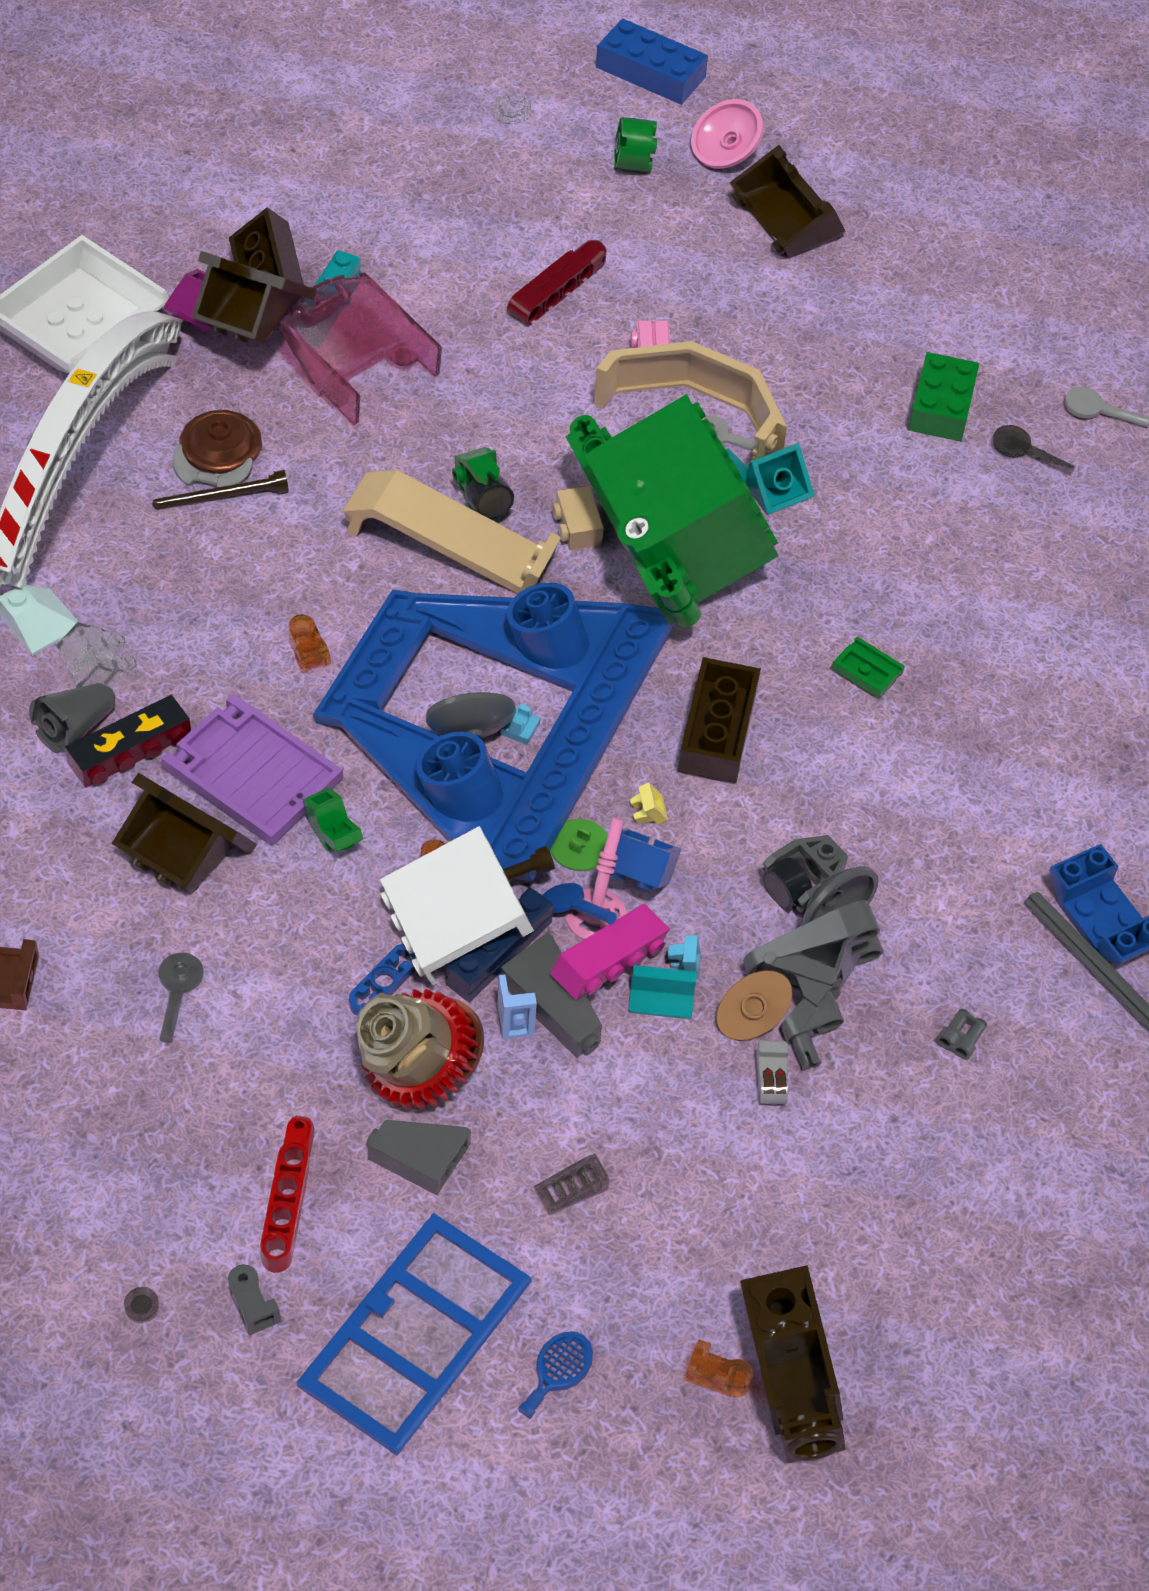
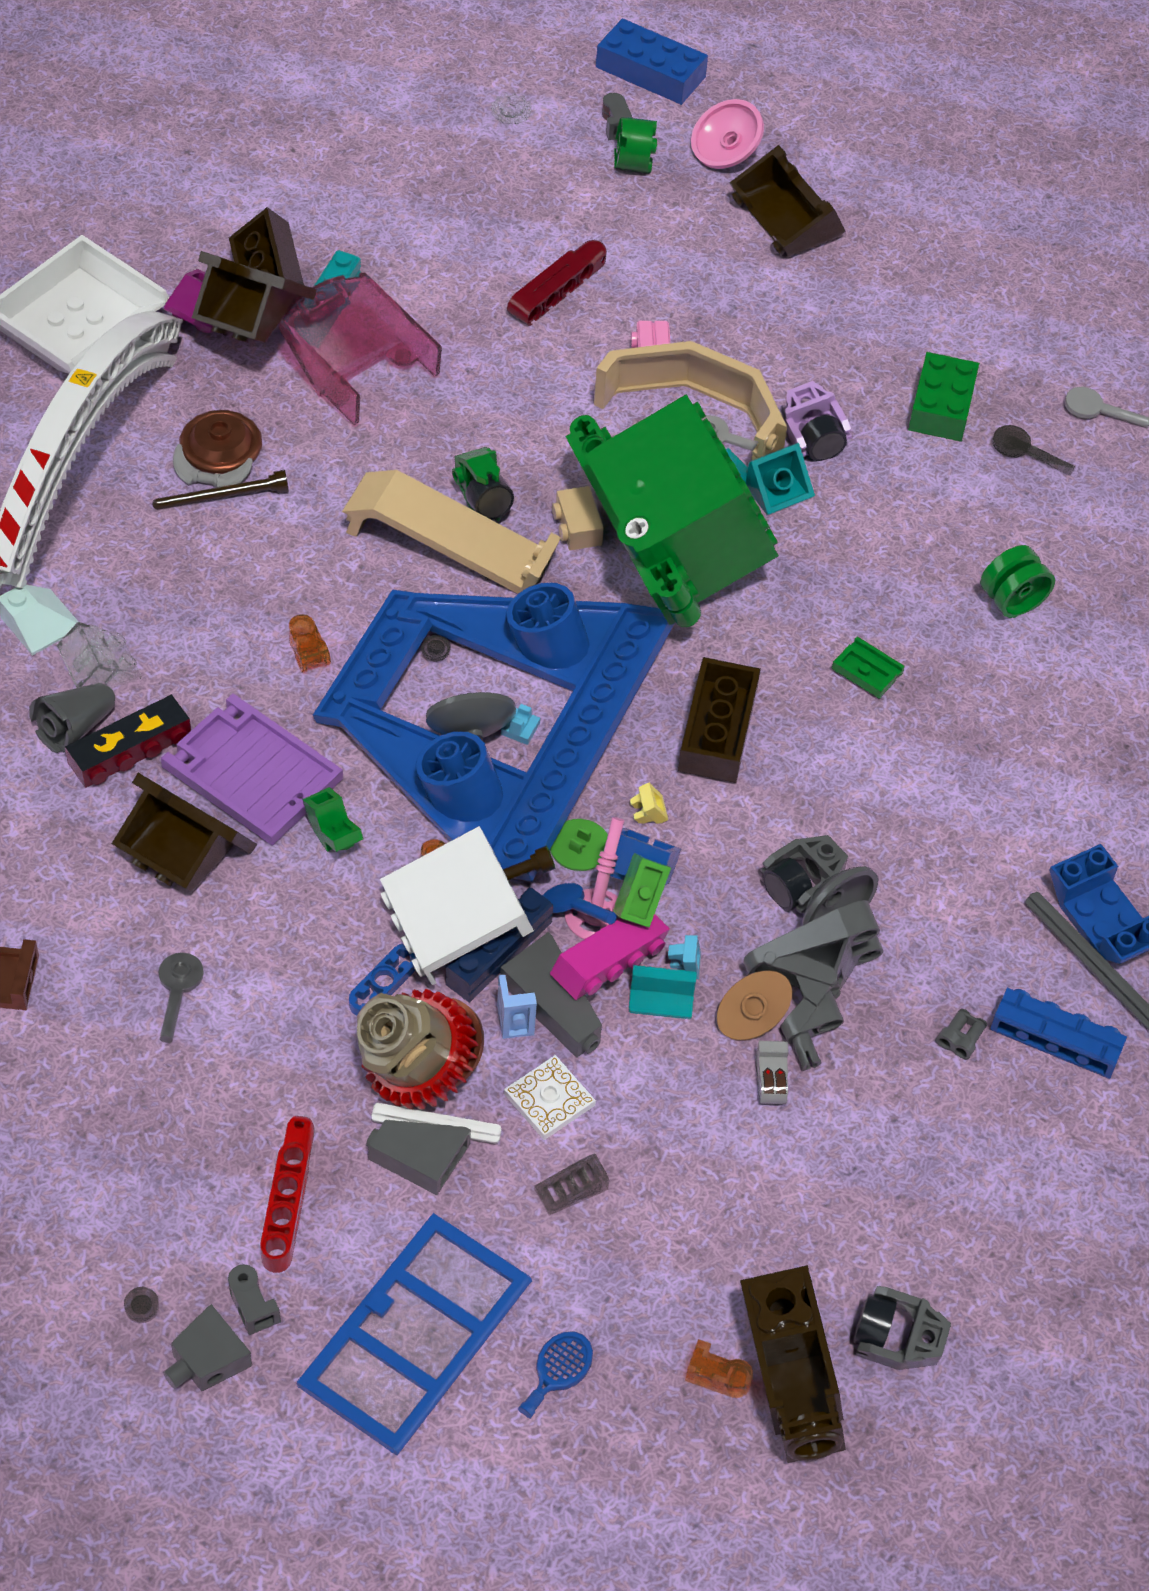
(207, 1352): none -> dark grey torso
(435, 648): none -> clear smoke plate
(479, 1130): none -> white axle
(549, 1097): none -> white plate
(613, 109): none -> dark grey leg
(641, 890): none -> bright green panel
(825, 430): none -> piece
(876, 1323): none -> dark grey piece
(1017, 581): none -> green wheel
(1058, 1032): none -> blue brick

